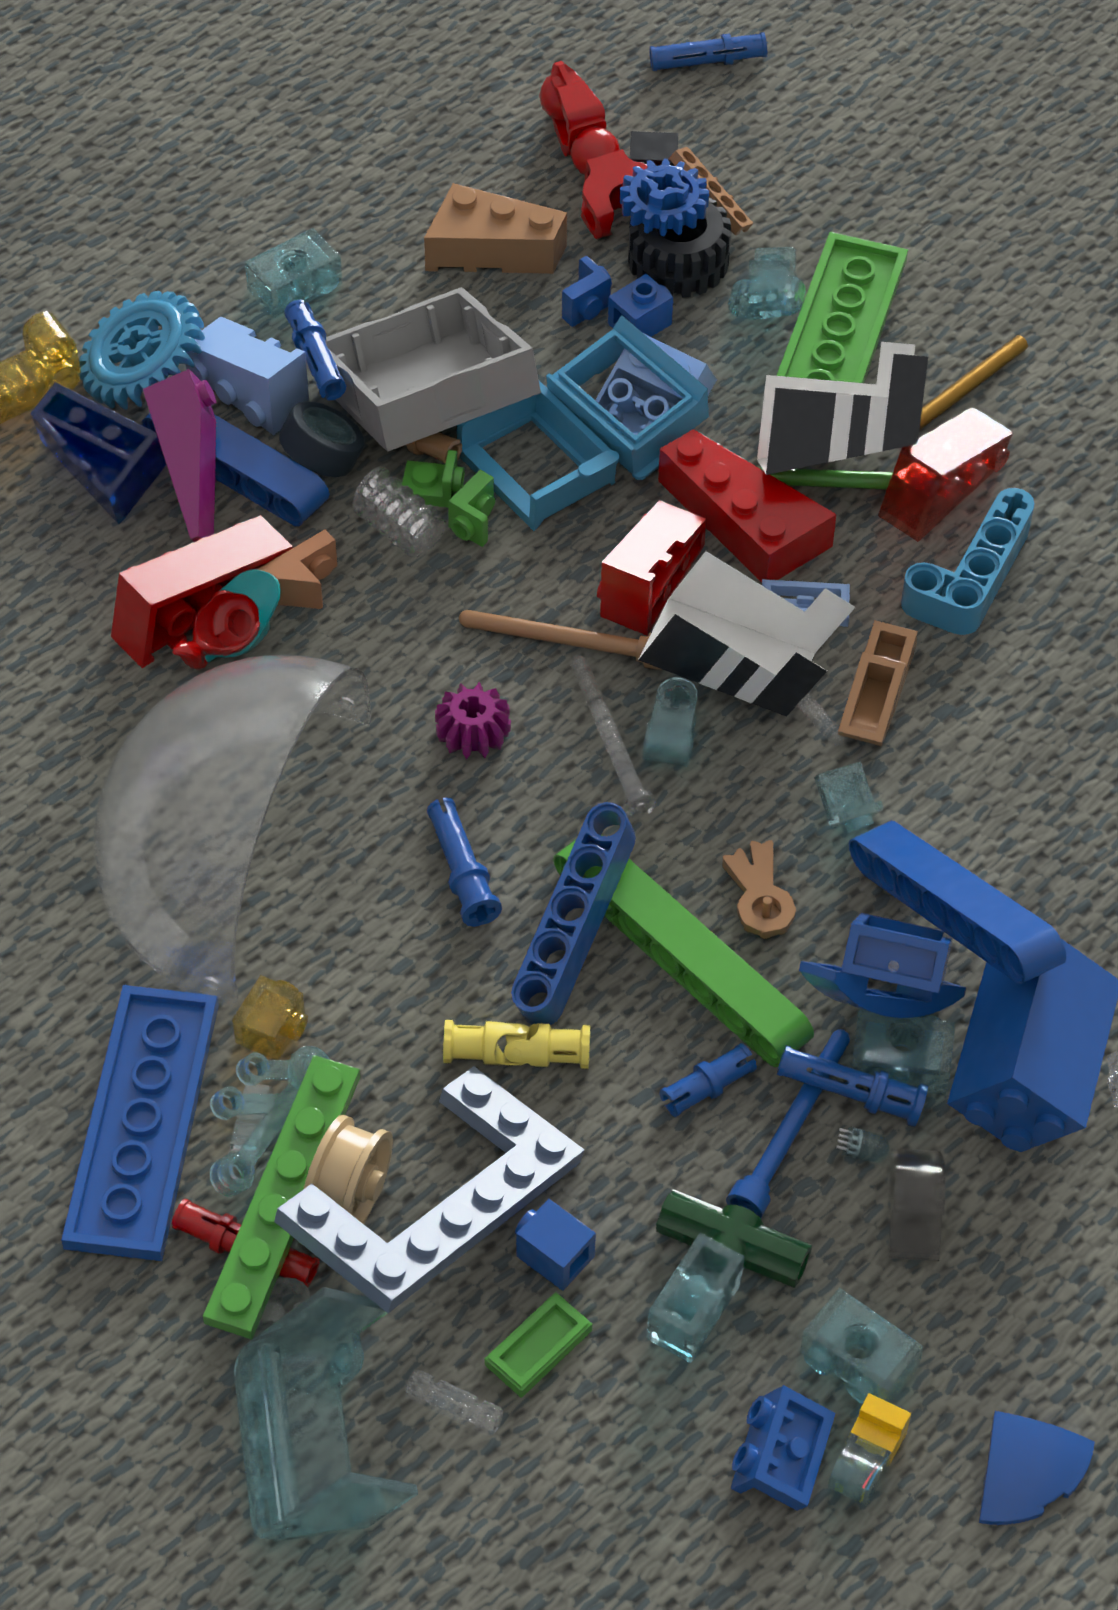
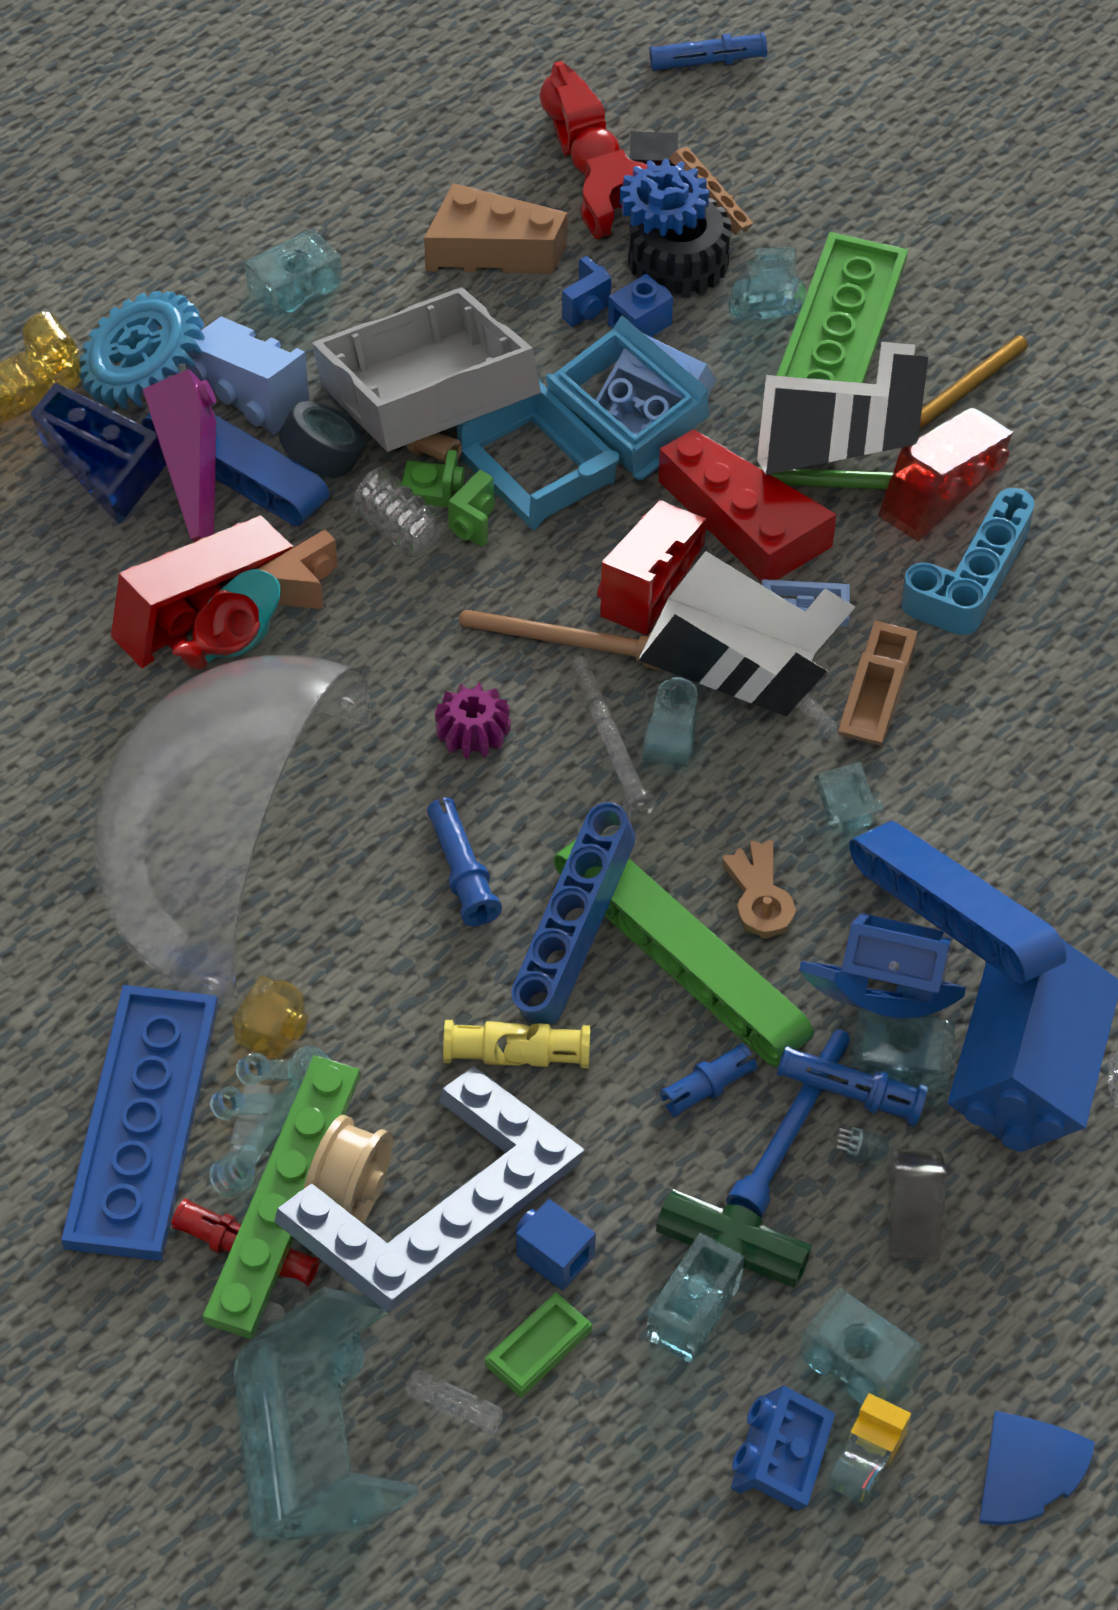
(310, 337): blue pin -> none

